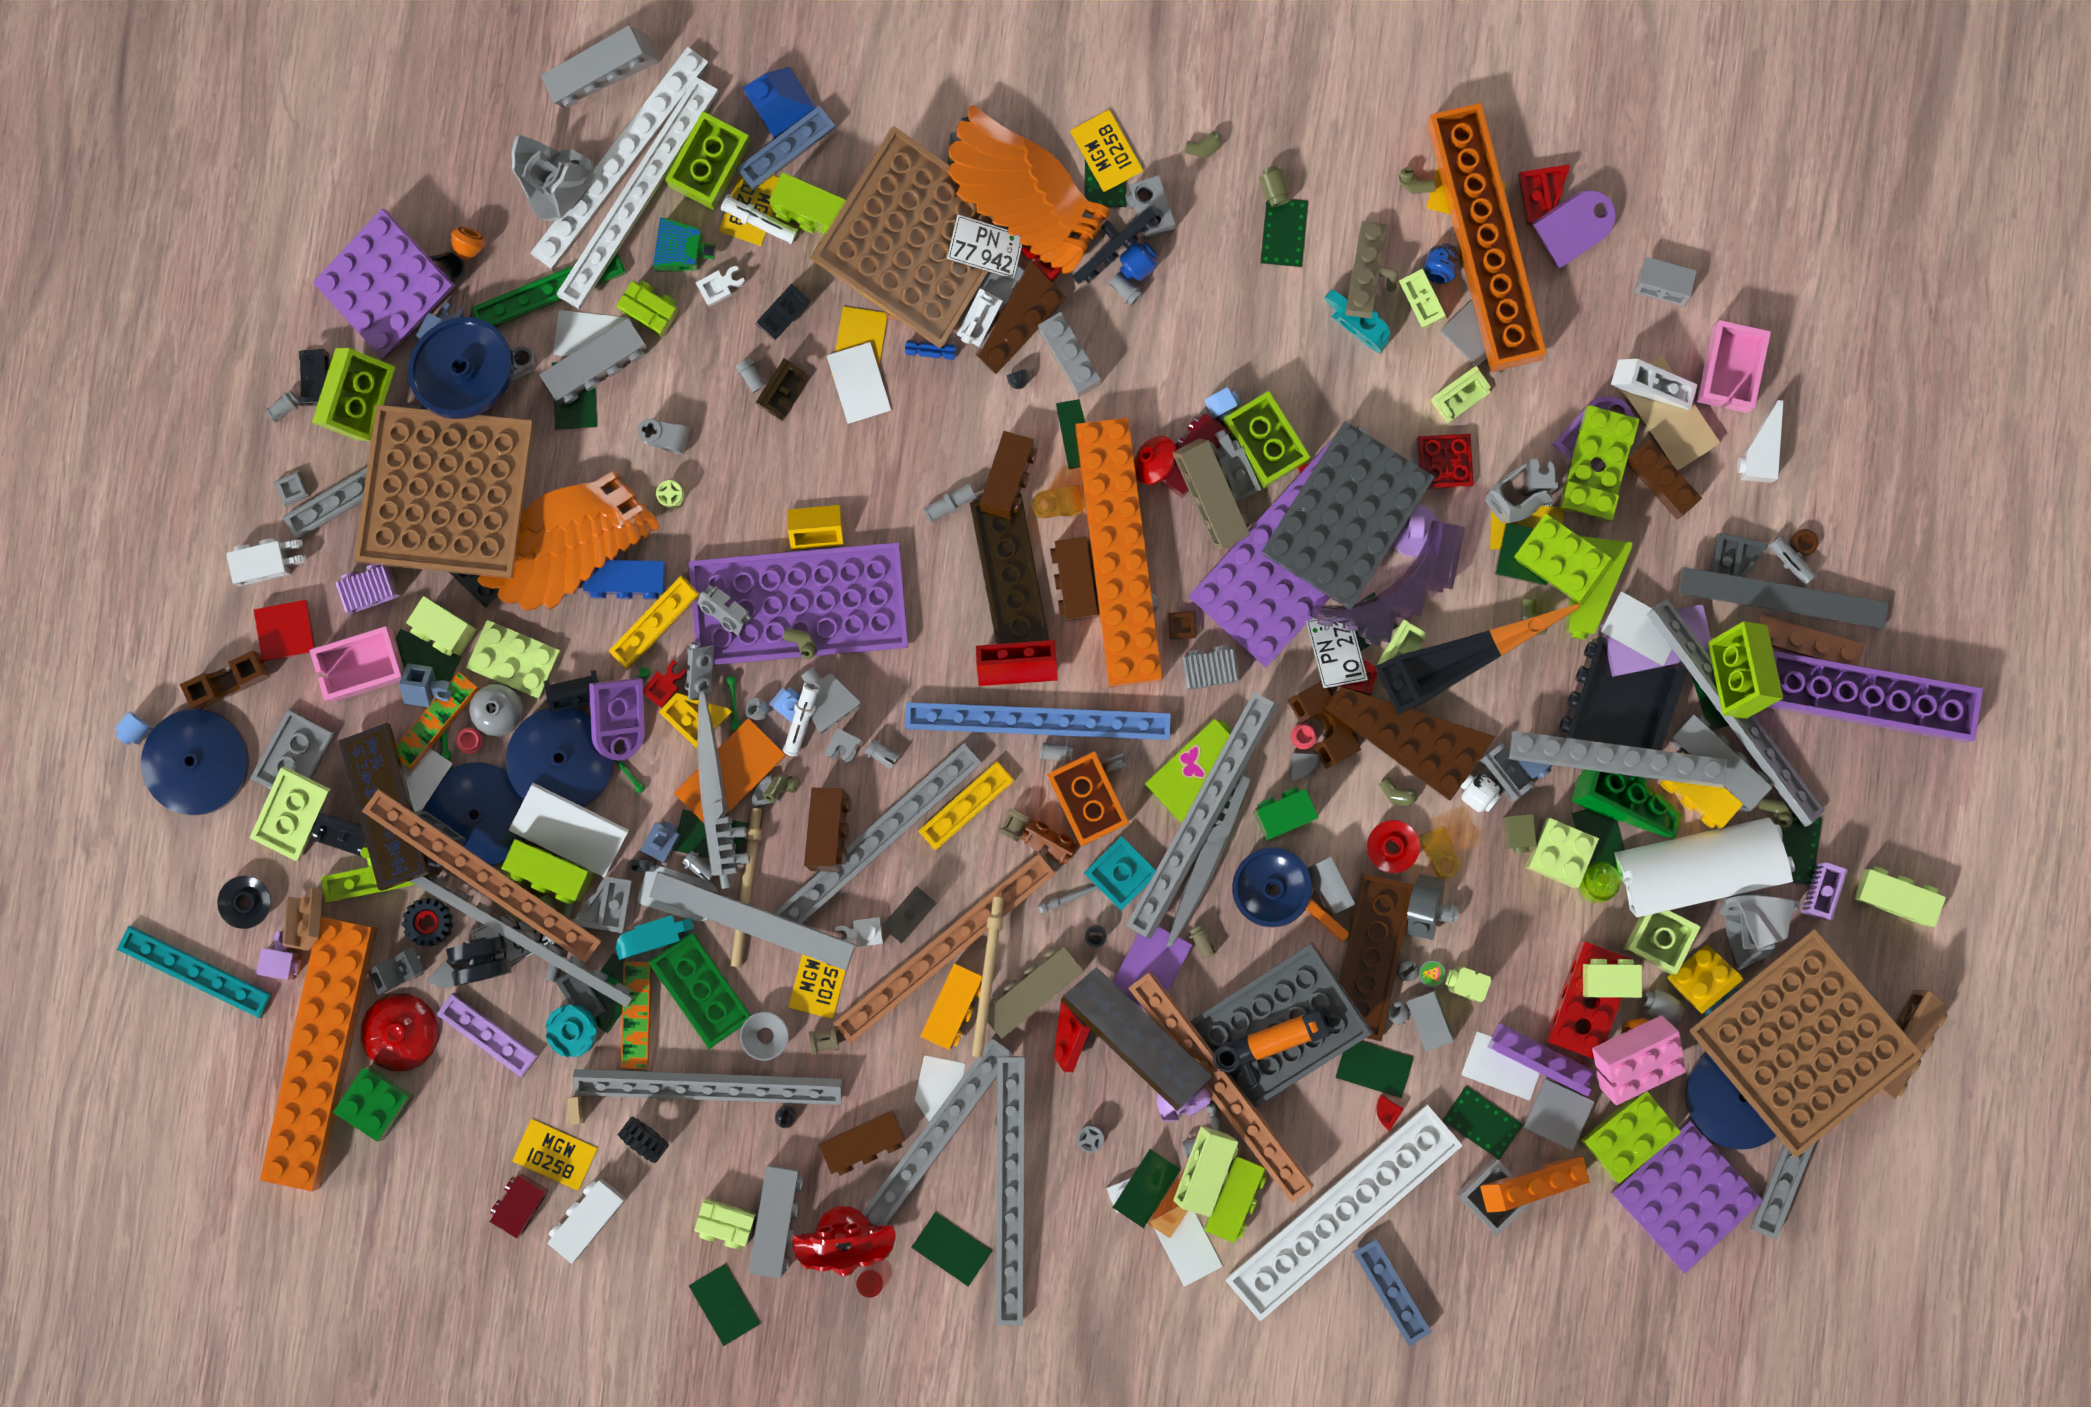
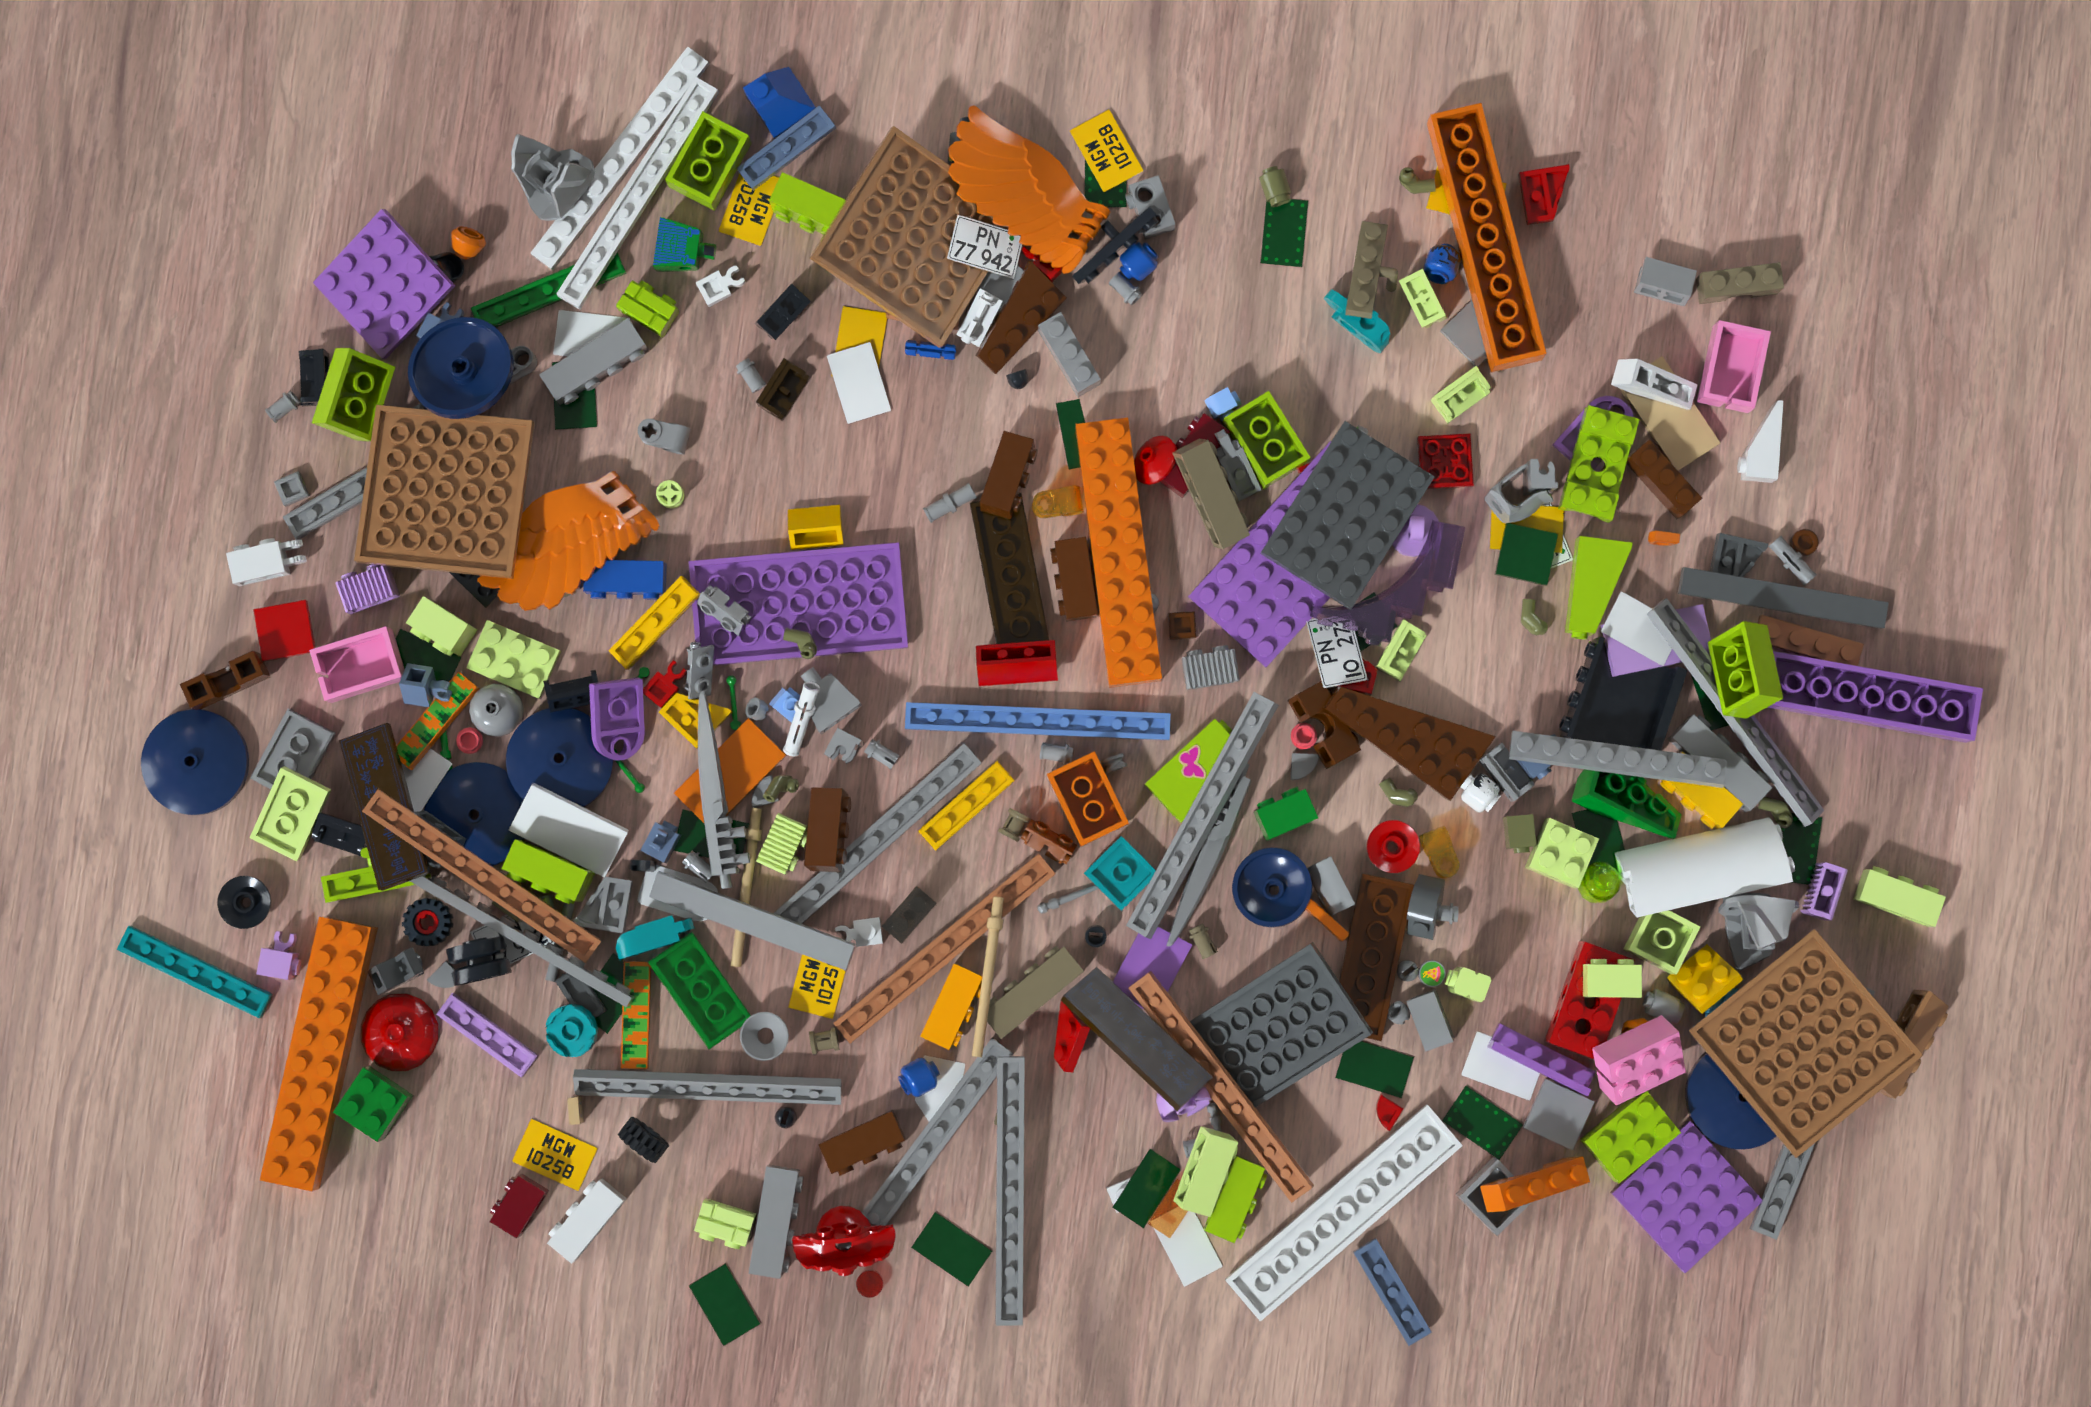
(132, 729): light blue plate -> none
(302, 920): medium nougat bracket -> none
(600, 66): light grey wedge -> none
(758, 219): white pin -> none
(782, 844): none -> yellowish green brick
(918, 1077): none -> blue head
(1088, 1136): light grey wheel -> none
(1206, 147): olive arm -> none
(1272, 1040): piece -> none
(1427, 672): black plate -> none
(1564, 559): lime brick -> none
(1574, 226): medium lavender tile -> none
(1663, 538): none -> orange tile
(1749, 280): none -> dark tan arch

